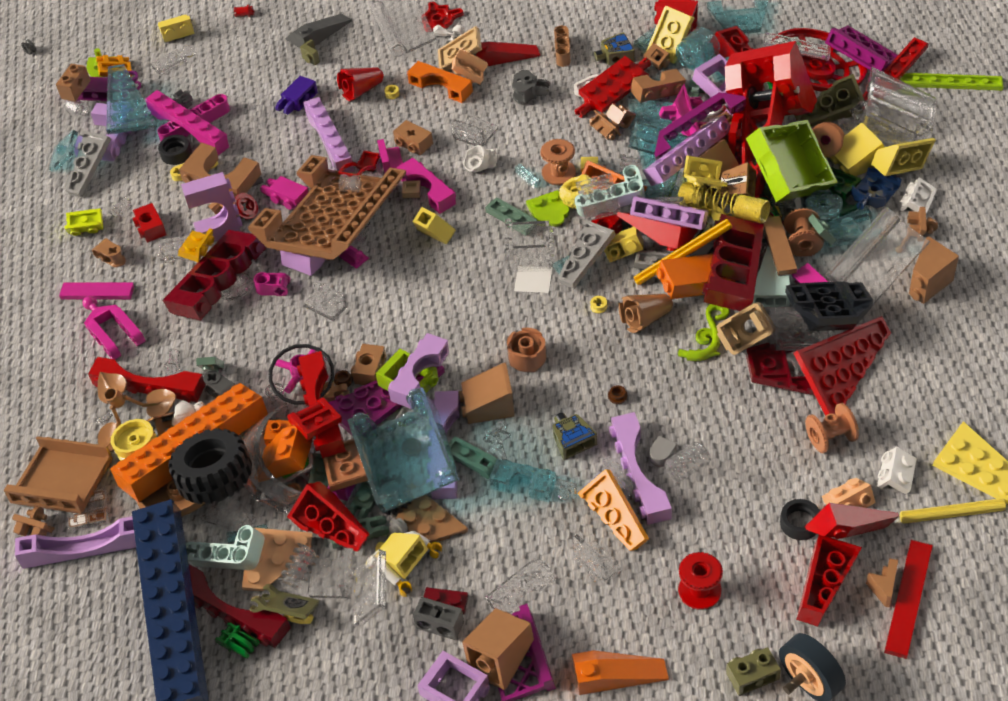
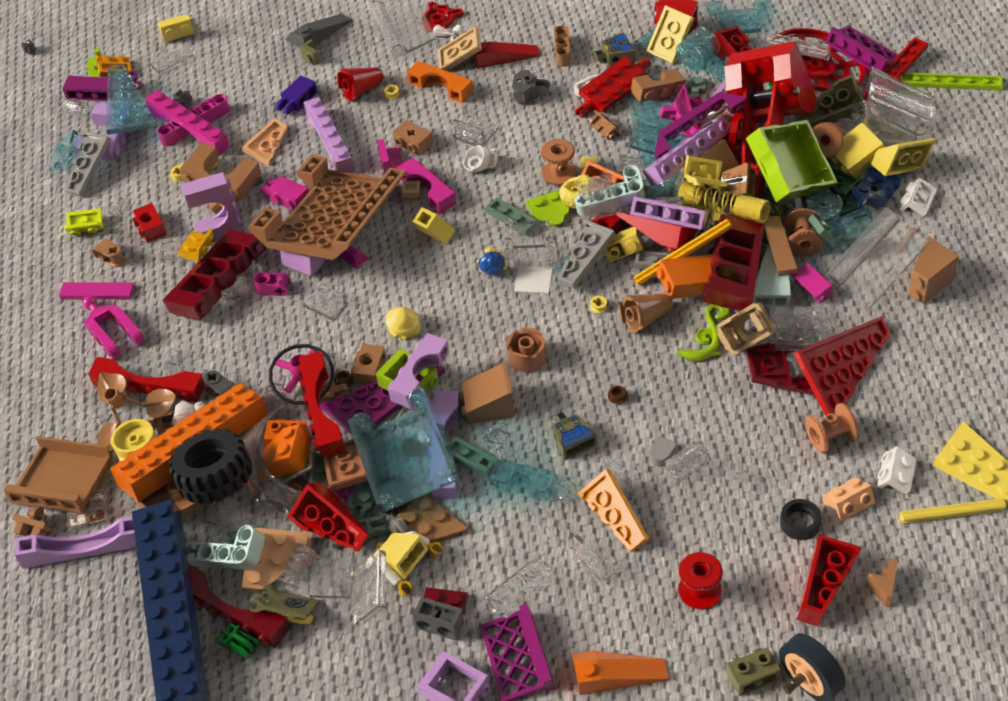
(73, 82): medium nougat brick -> none
(177, 157): black tyre -> none
(210, 363): sand green plate -> none
(244, 11): red pin -> none
(251, 205): red gear -> none
(266, 142): none -> light nougat wing
(315, 418): red plate -> none
(349, 183): clear wheel -> none
(366, 162): red piece -> none
(403, 322): none -> light yellow hair
(469, 66): light nougat bracket -> none
(492, 262): none -> blue piece
(498, 646): medium nougat slope -> none
(527, 176): clear light blue axle -> none
(620, 115): medium nougat brick -> none
(652, 500): lavender arch -> none
(657, 52): medium nougat brick -> none
(708, 68): lavender window -> none
(830, 304): black piece -> none
(847, 521): red wedge -> none
(908, 599): red tile -> none
(923, 225): medium nougat hips -> none

